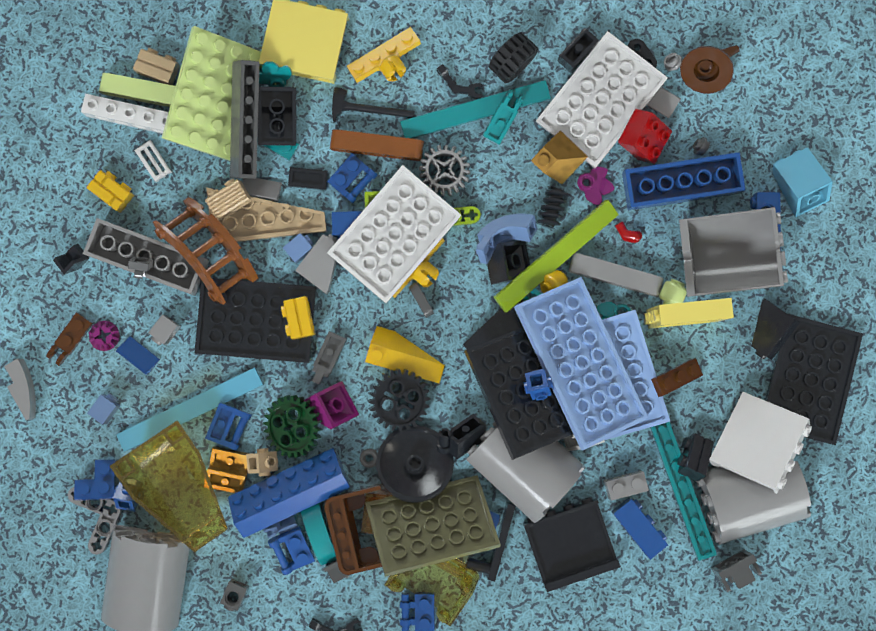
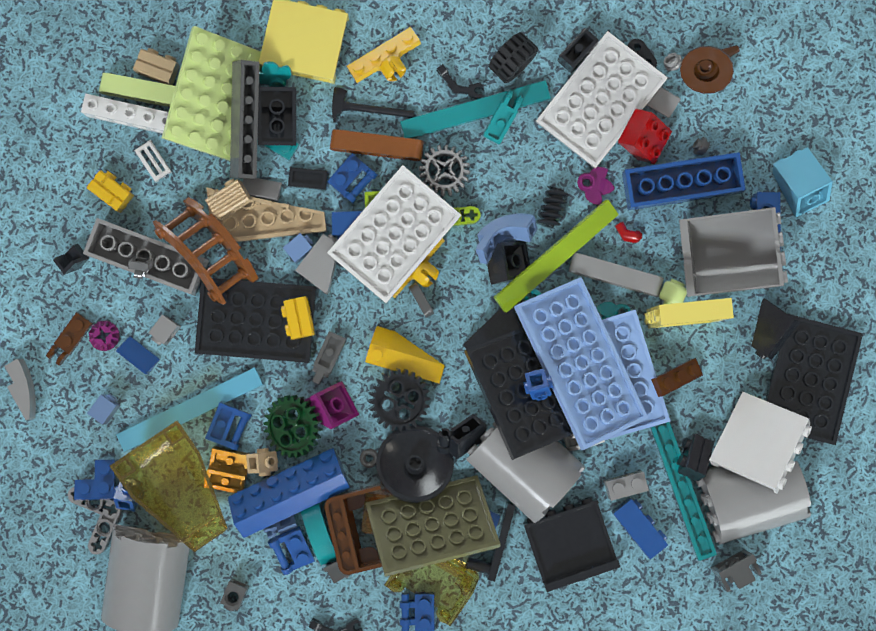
(553, 281): yellow head -> none
(559, 158): pearl gold slope -> none

